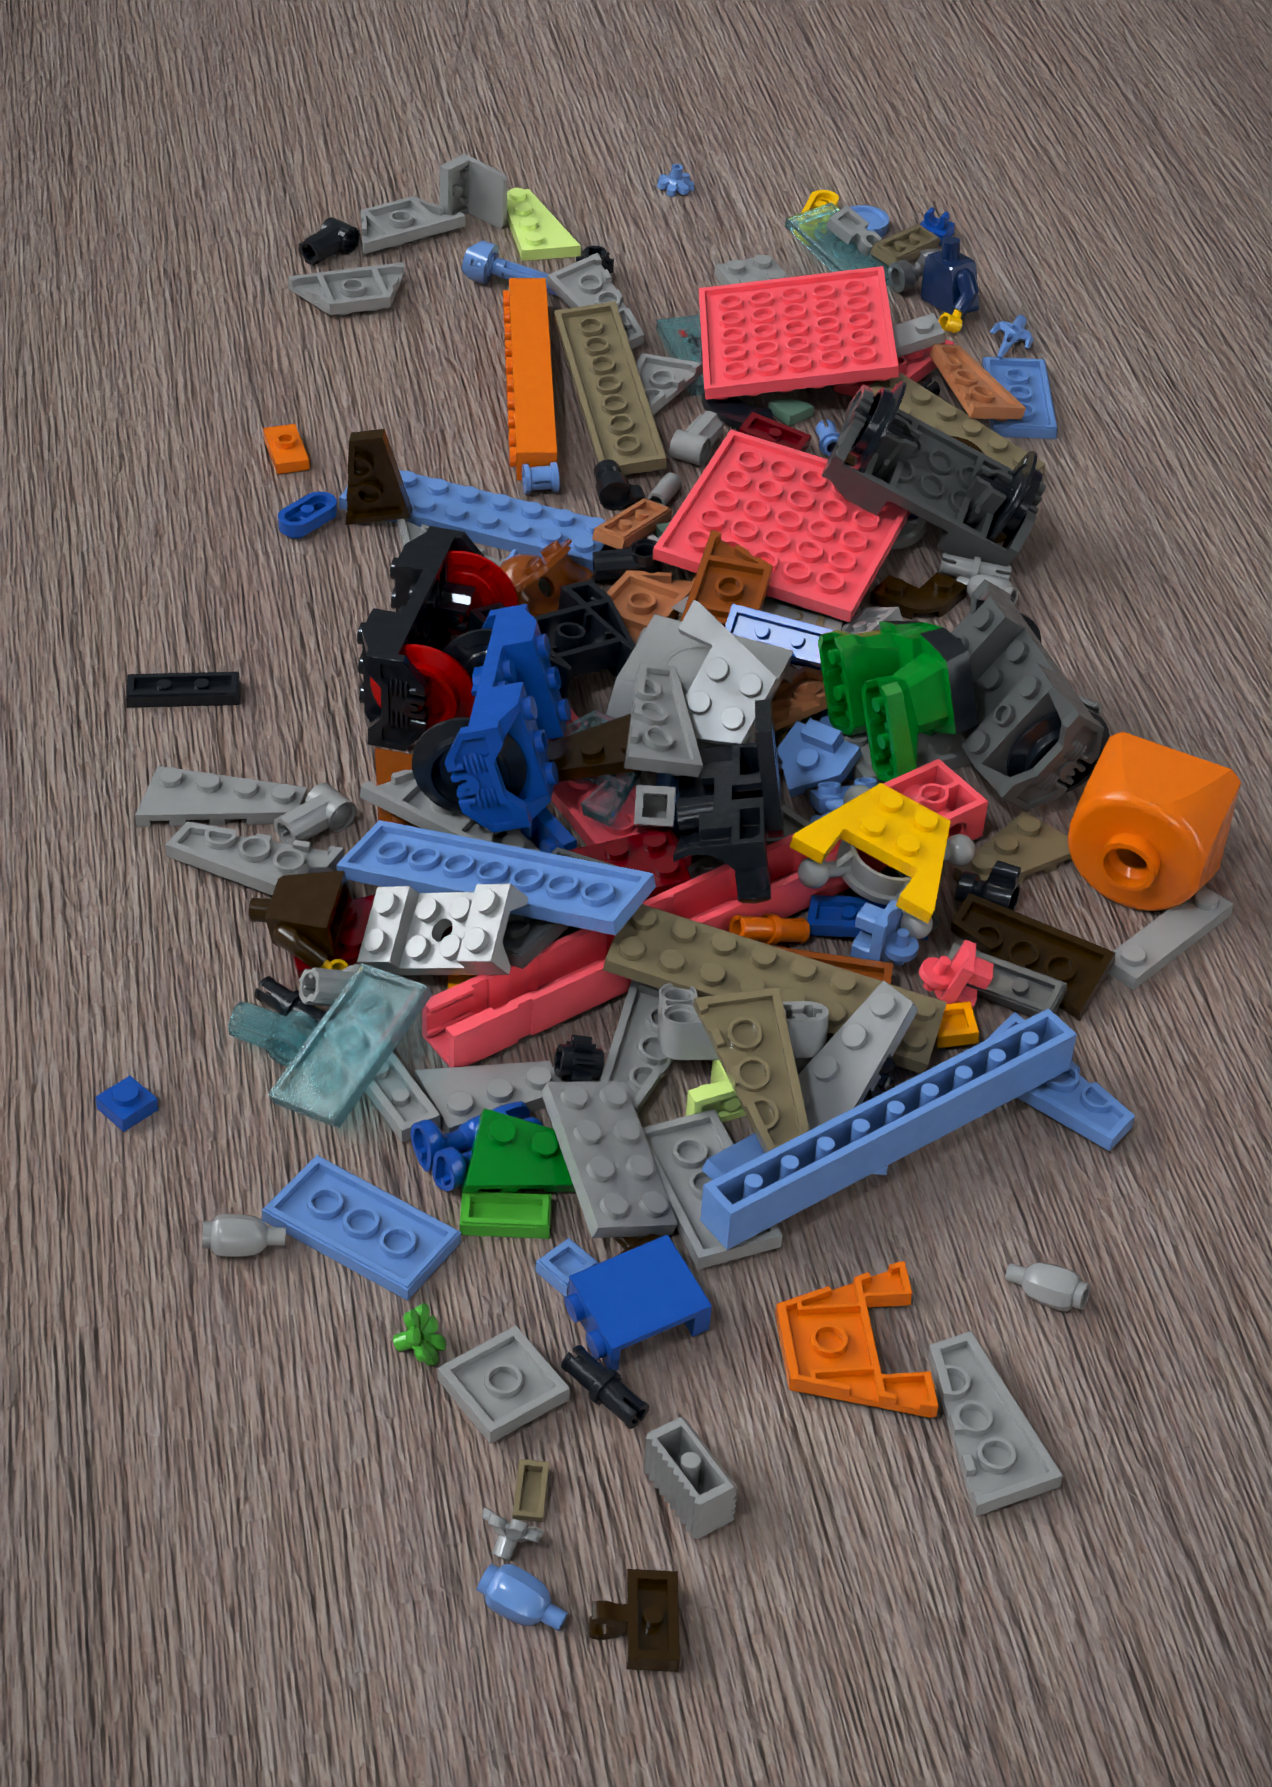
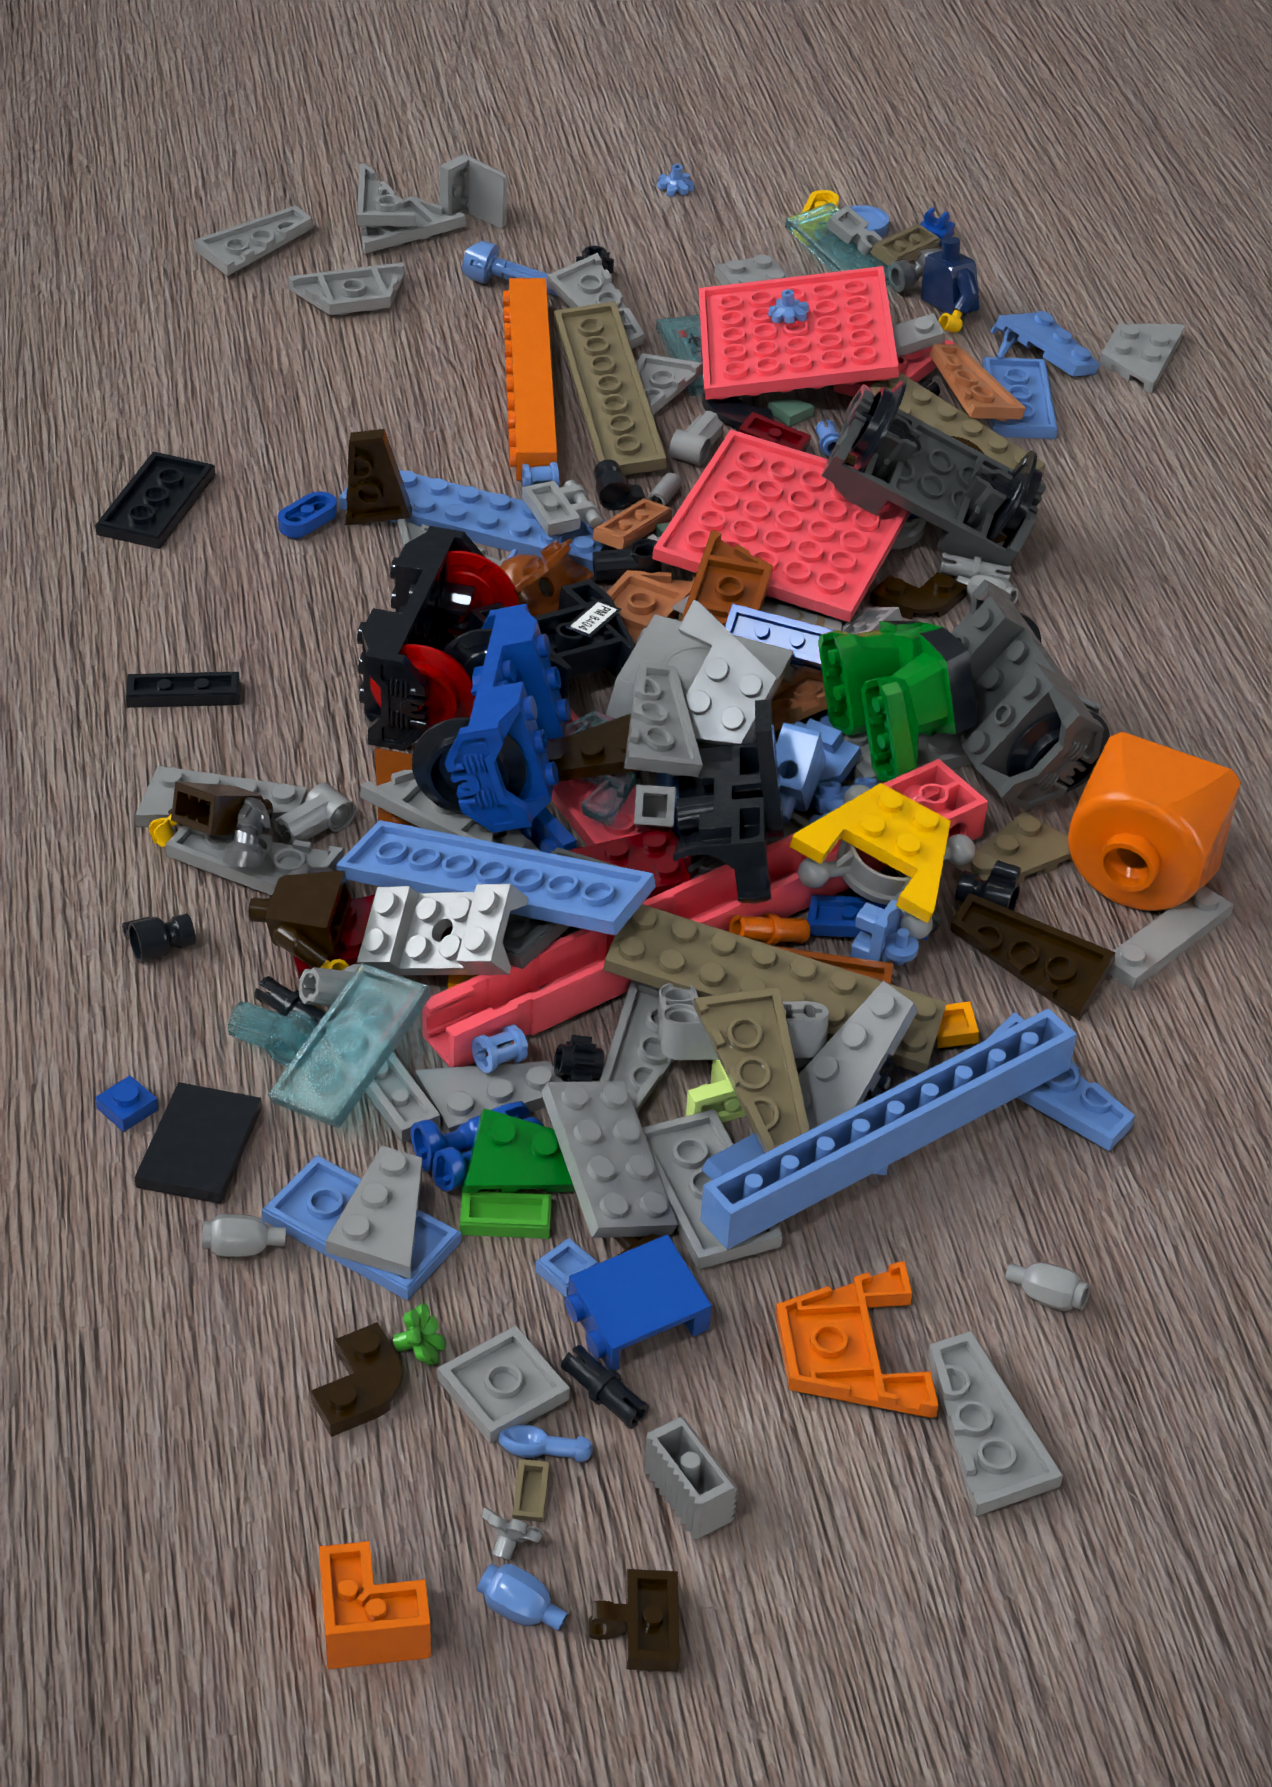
(153, 937): none -> black piece
(155, 500): none -> black tile
(198, 1143): none -> black tile
(219, 811): none -> torso
(249, 241): none -> light grey wing
(286, 449): orange plate -> none
(331, 238): black piece -> none
(368, 1388): none -> dark brown plate
(369, 1620): none -> orange panel
(378, 203): none -> light grey wing
(381, 1214): none -> light grey wing
(499, 1048): none -> medium blue bush
(533, 1442): none -> medium blue piece
(536, 229): yellowish green wing -> none
(561, 508): none -> light grey plate
(593, 618): none -> sticker
(788, 309): none -> medium blue plant
(800, 766): none -> medium blue torso
(950, 977): coral hips -> none
(1018, 986): dark grey tile -> none
(1057, 343): none -> medium blue wing
(1142, 351): none -> light grey wing

